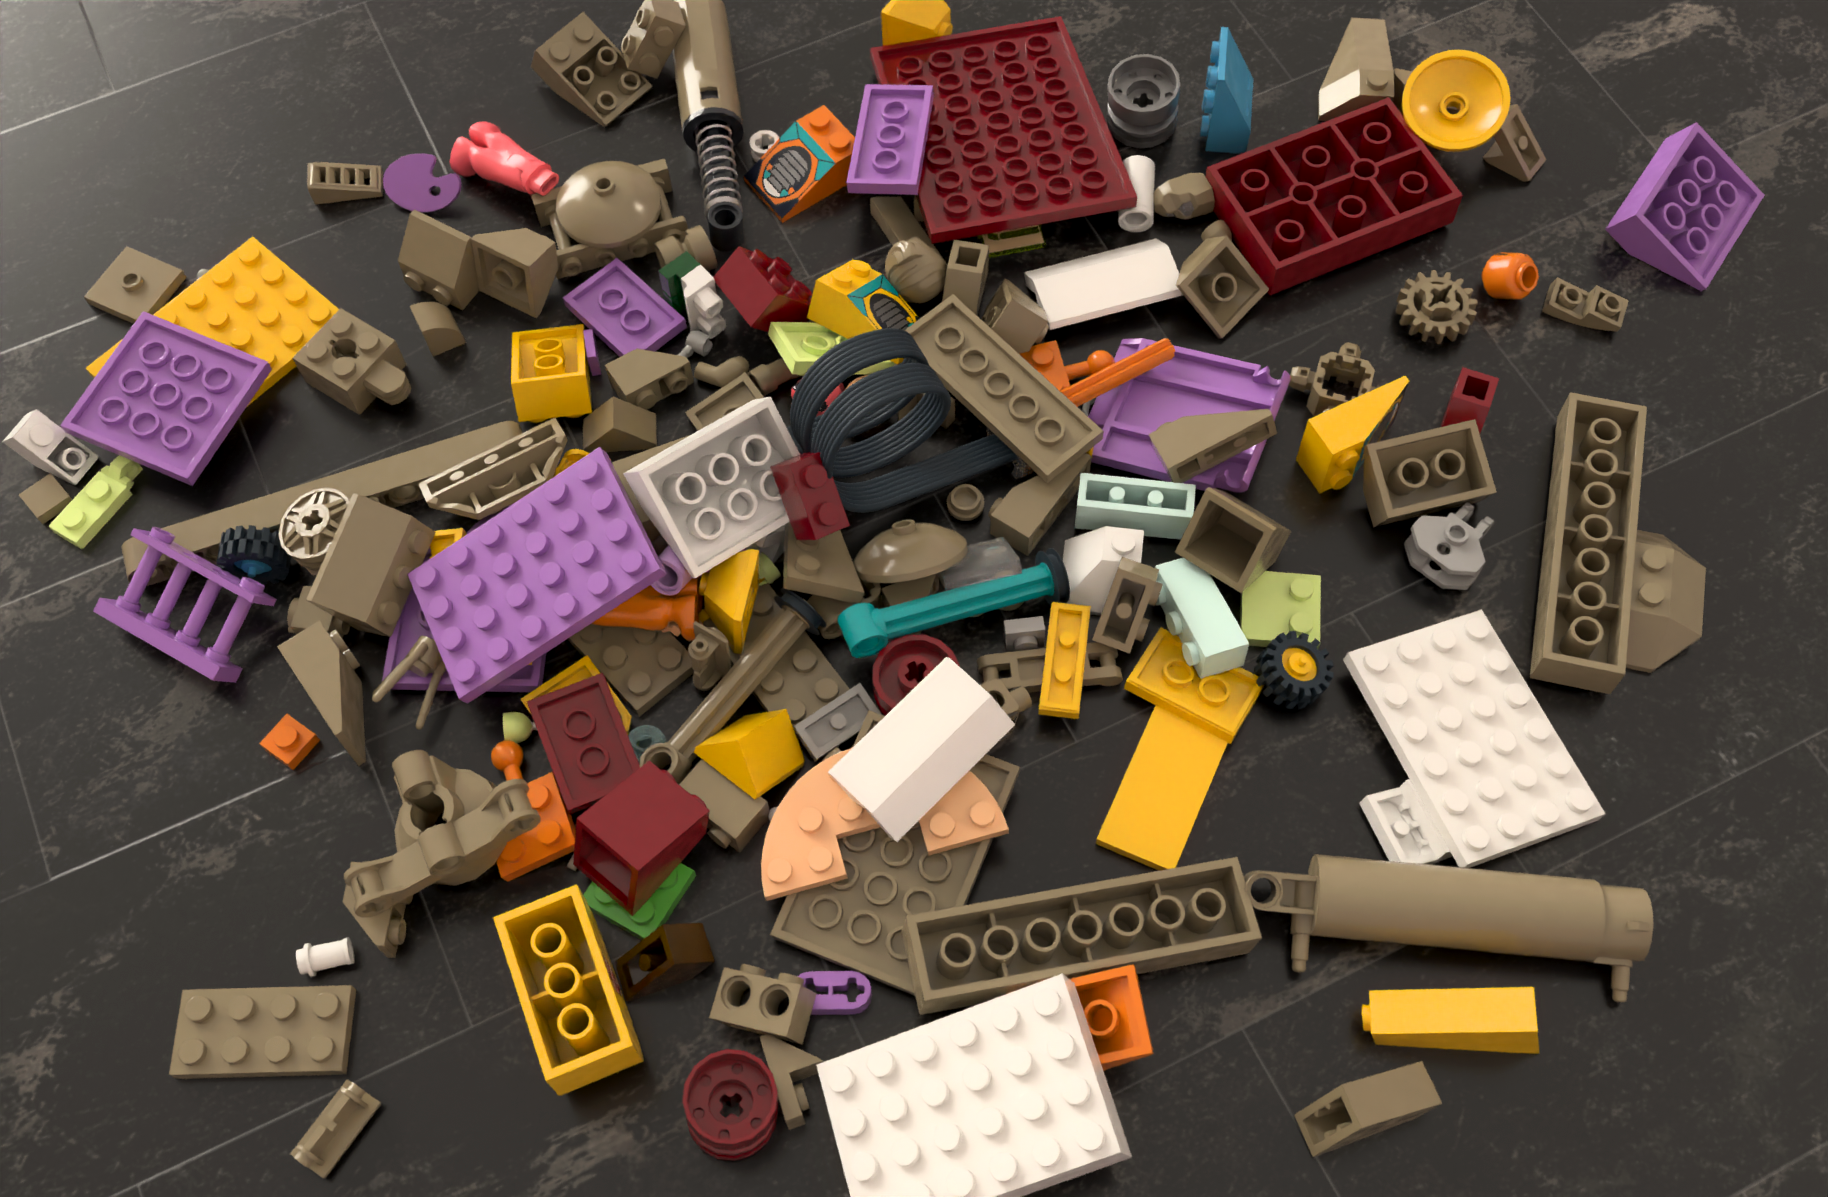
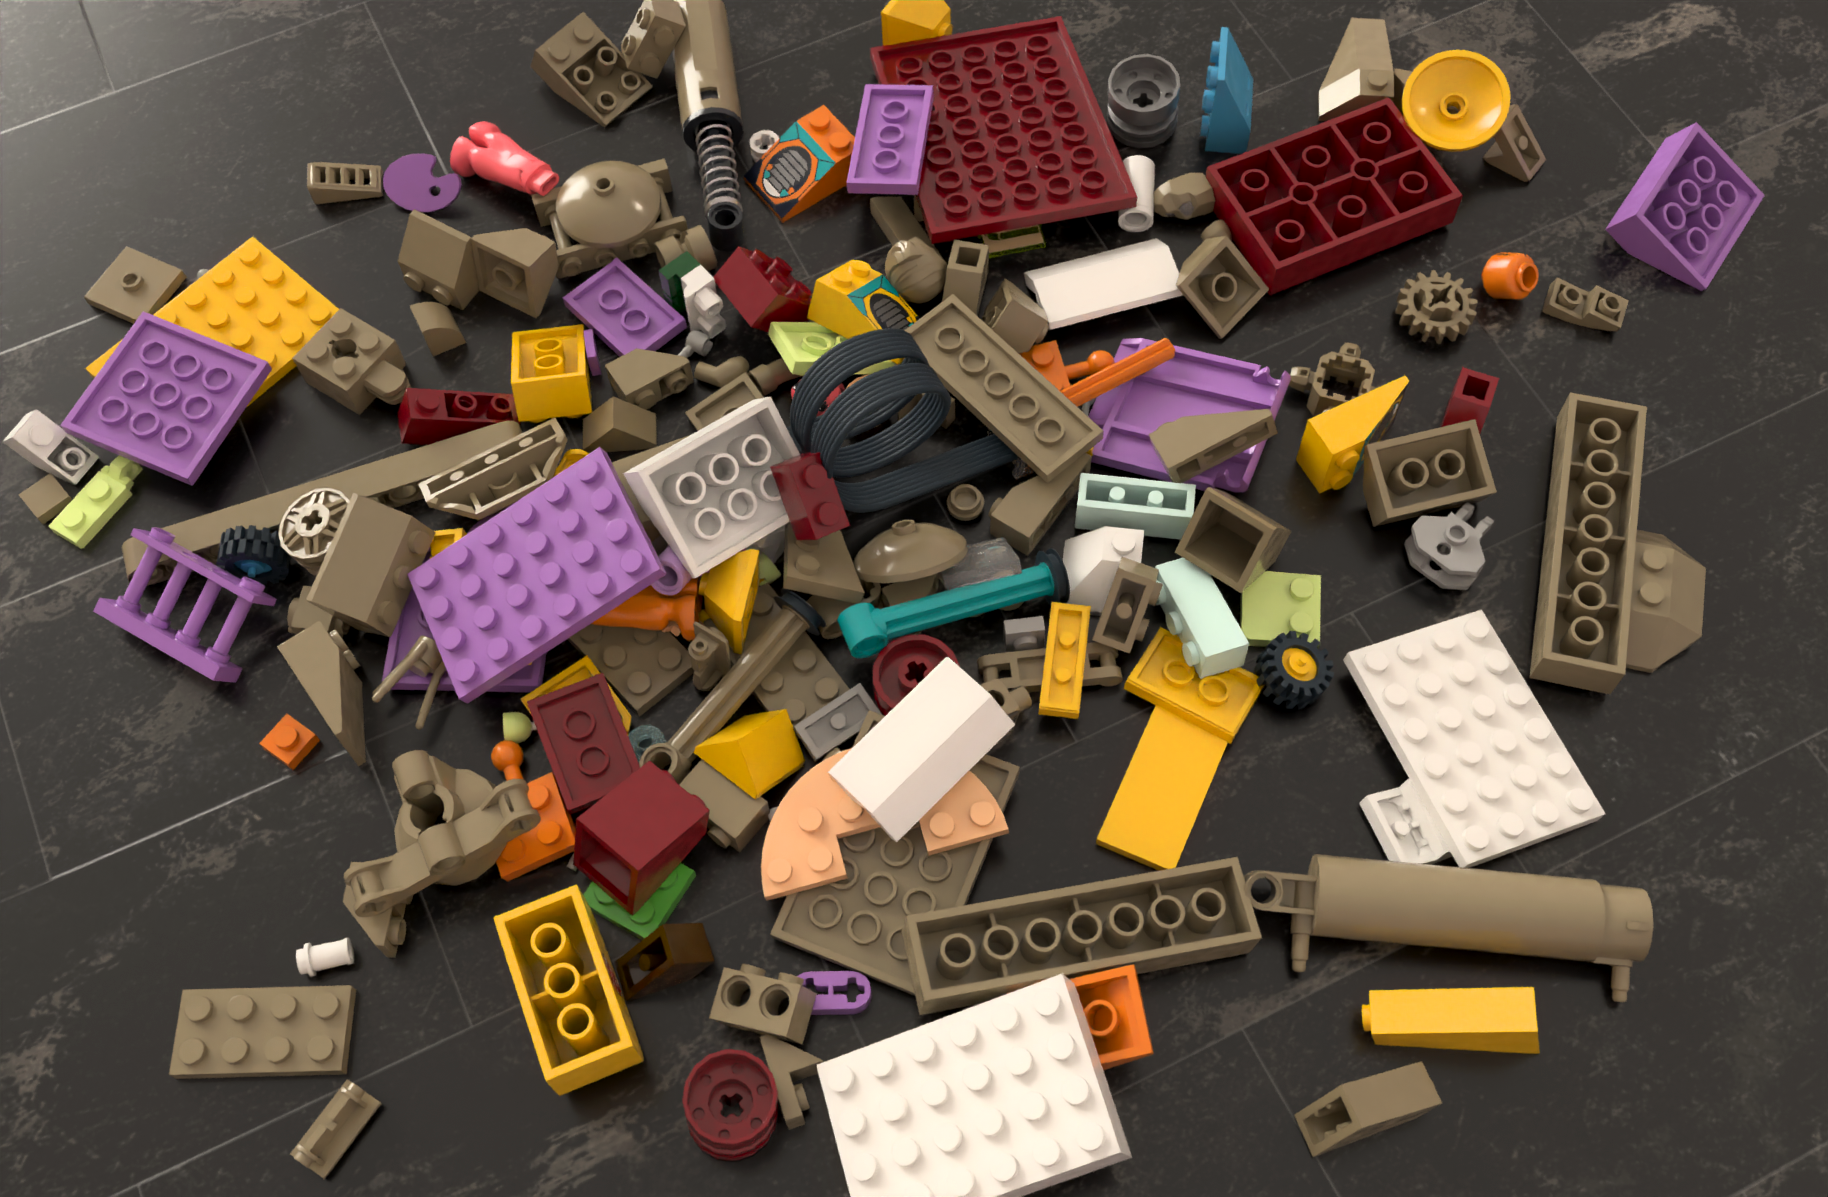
(440, 414): none -> dark red slope

